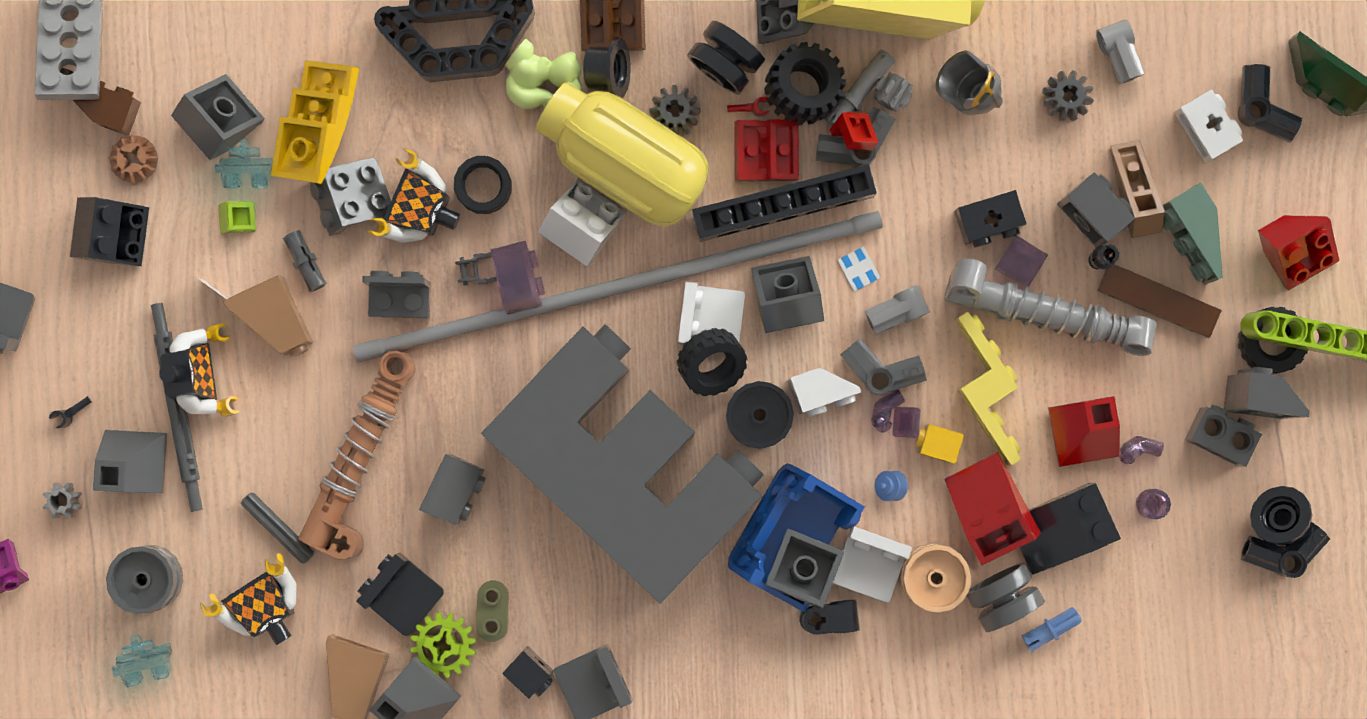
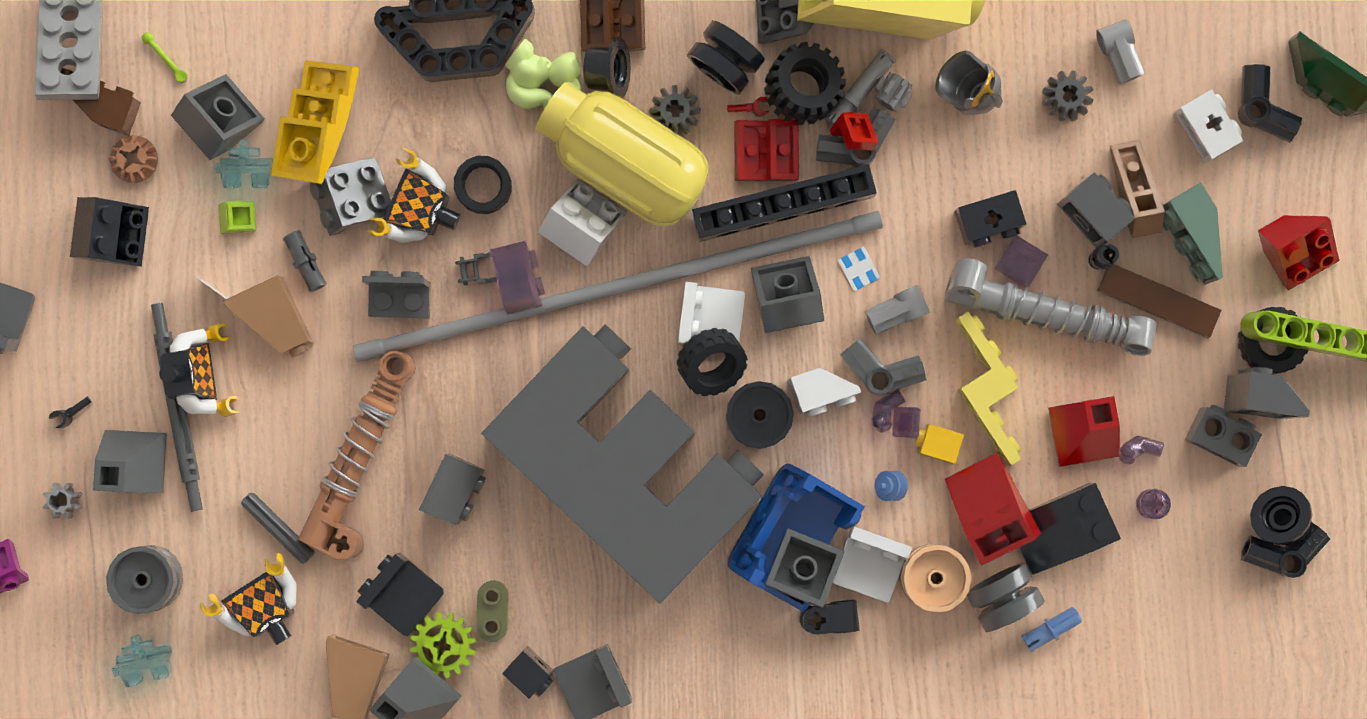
(180, 75): none -> lime hinge

